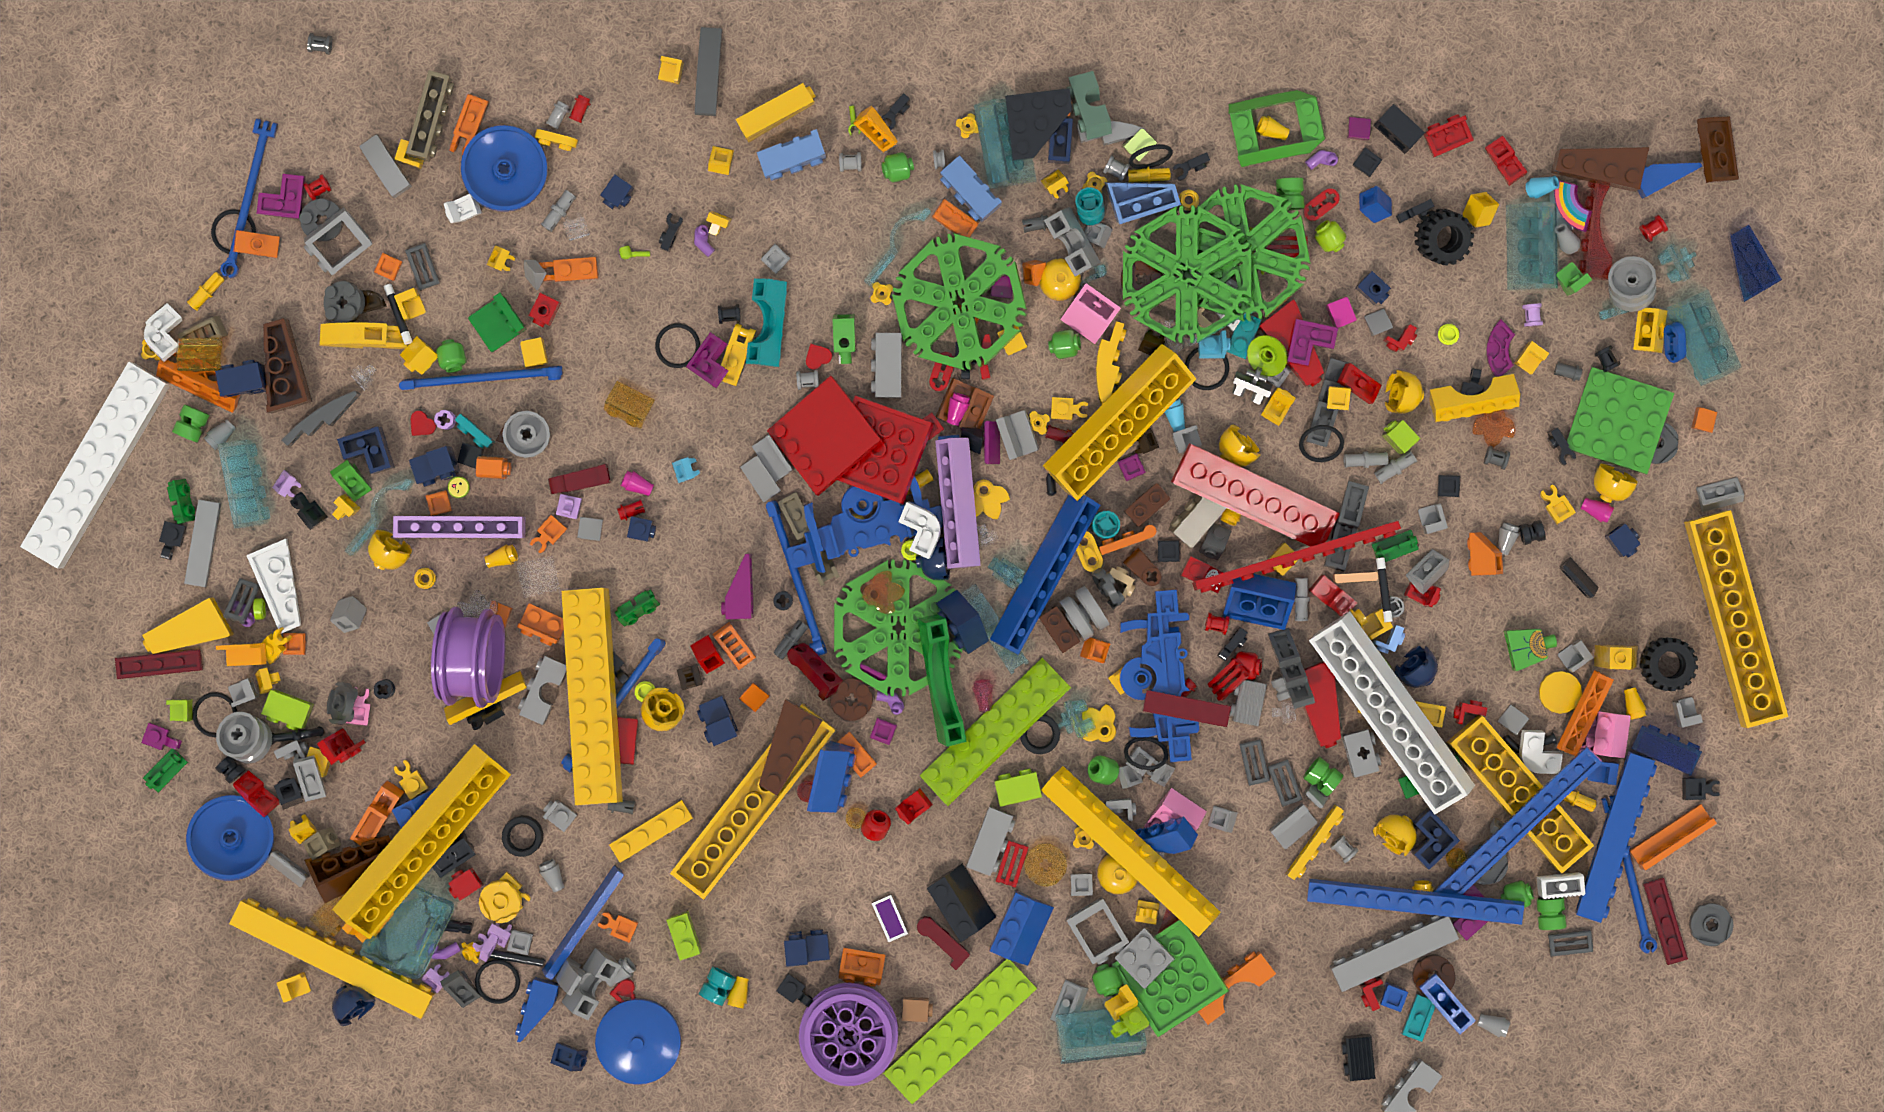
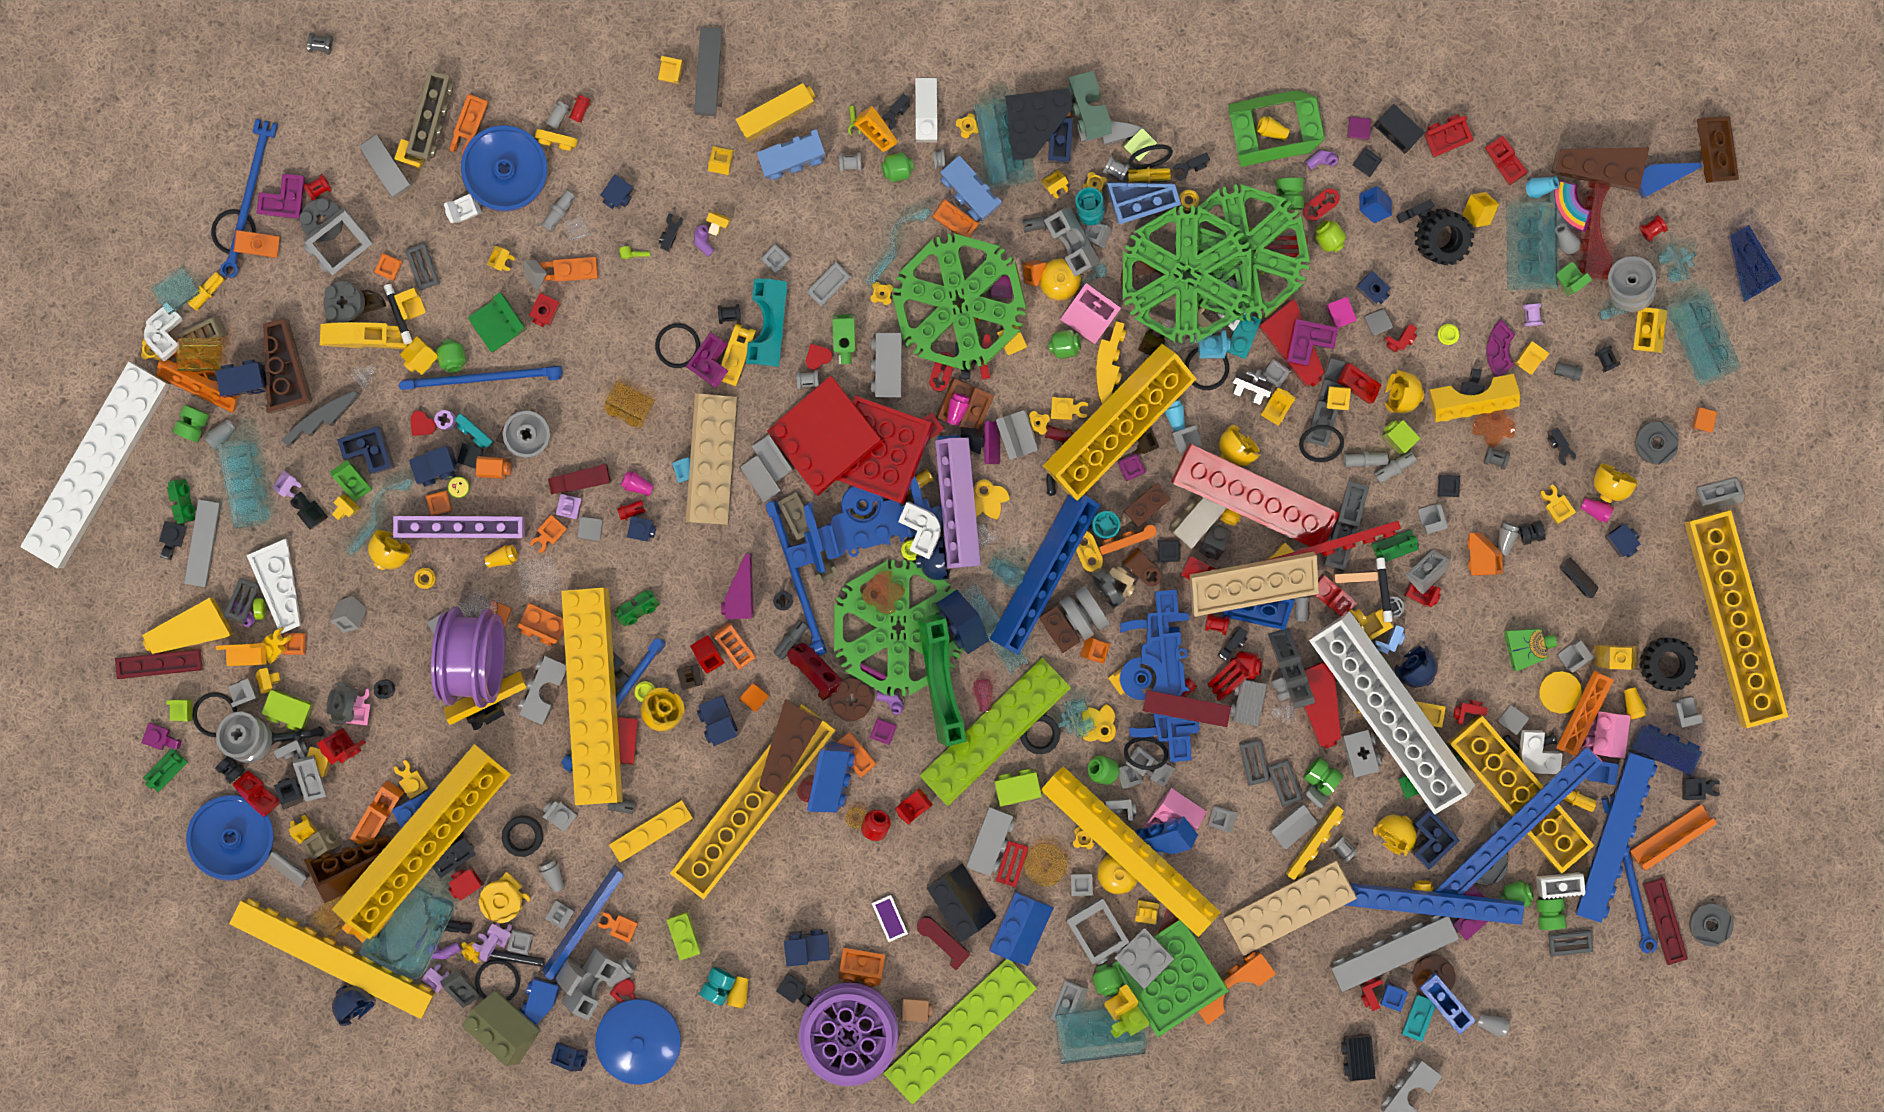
(175, 290): none -> clear light blue piece
(293, 986): yellow panel -> none
(501, 1028): none -> olive slope
(534, 352): yellow panel -> none
(559, 914): none -> light grey tile
(711, 459): none -> tan plate
(828, 284): none -> light grey tile
(926, 109): none -> white slope
(1254, 584): none -> tan plate
(1259, 356): lime dish -> none
(1290, 907): none -> tan plate
(1453, 854): clear yellow plate -> none
(1619, 420): bright green plate -> none
(1675, 342): blue beam -> none

